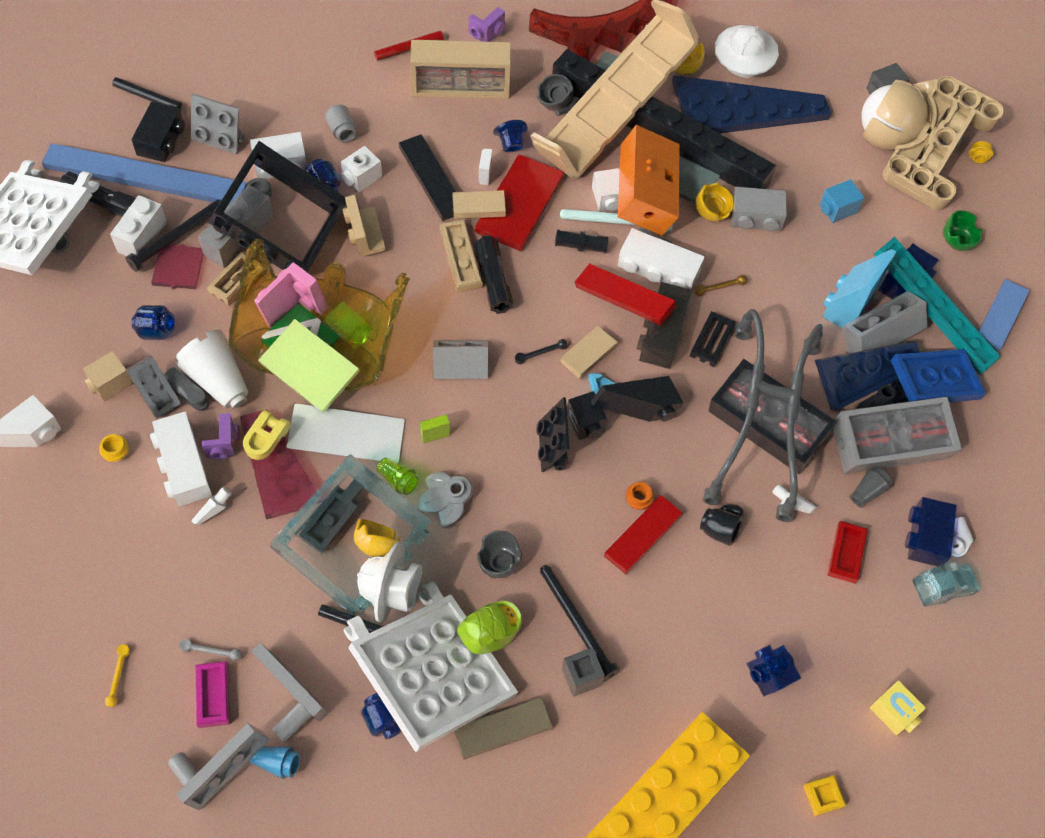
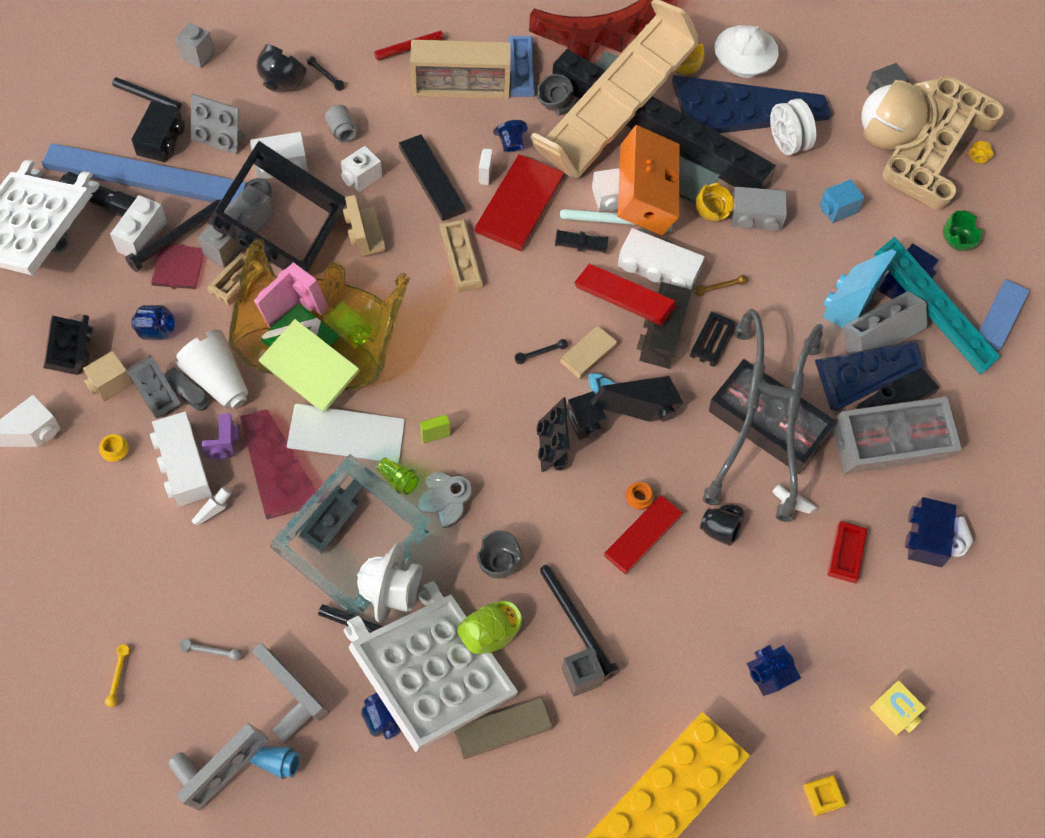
(67, 344): none -> black bracket
(195, 45): none -> light grey brick
(212, 694): dark pink tile -> none
(260, 443): light yellow plate -> none
(279, 70): none -> black cylinder
(325, 172): clear blue head -> none
(338, 84): none -> black hinge
(374, 538): yellow hair -> none
(460, 359): light grey panel -> none
(479, 204): tan tile -> none
(489, 28): medium lavender bracket -> none
(497, 290): black axle -> none
(521, 66): none -> medium blue tile
(793, 126): none -> white wheel
(871, 486): dark grey cone -> none
(938, 375): blue plate -> none
(945, 583): clear light blue brick -> none

